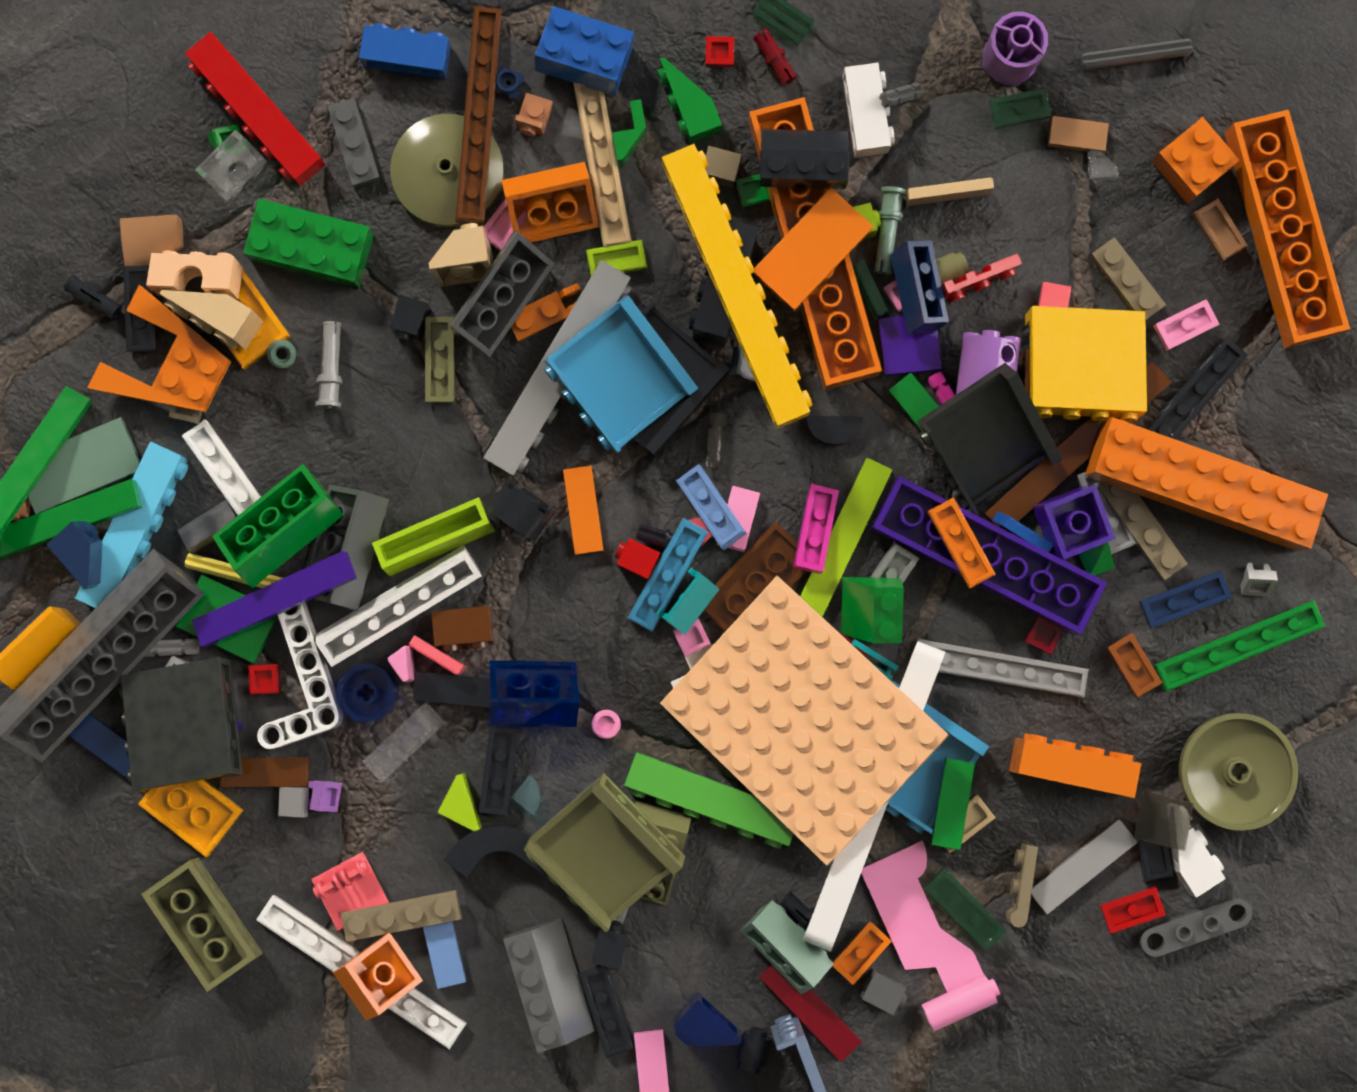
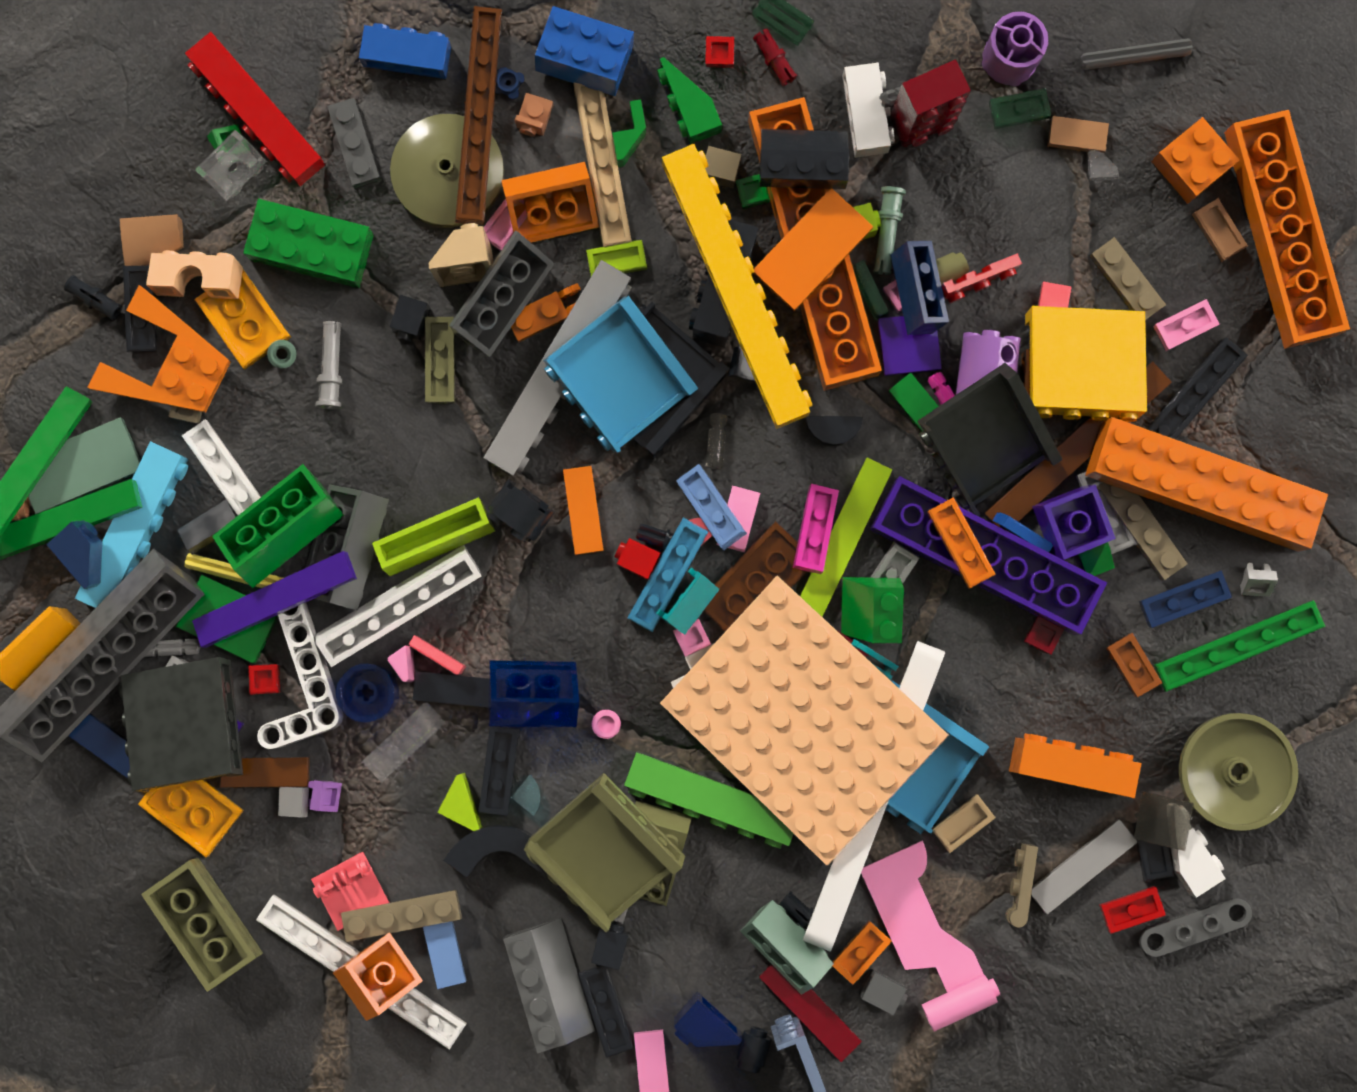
(220, 313): tan slope -> none
(463, 627): reddish brown brick -> none
(930, 104): none -> dark red brick
(949, 191): tan tile -> none
(952, 804): green tile -> none
(965, 909): clear green plate -> none
(1012, 670): light grey tile -> none

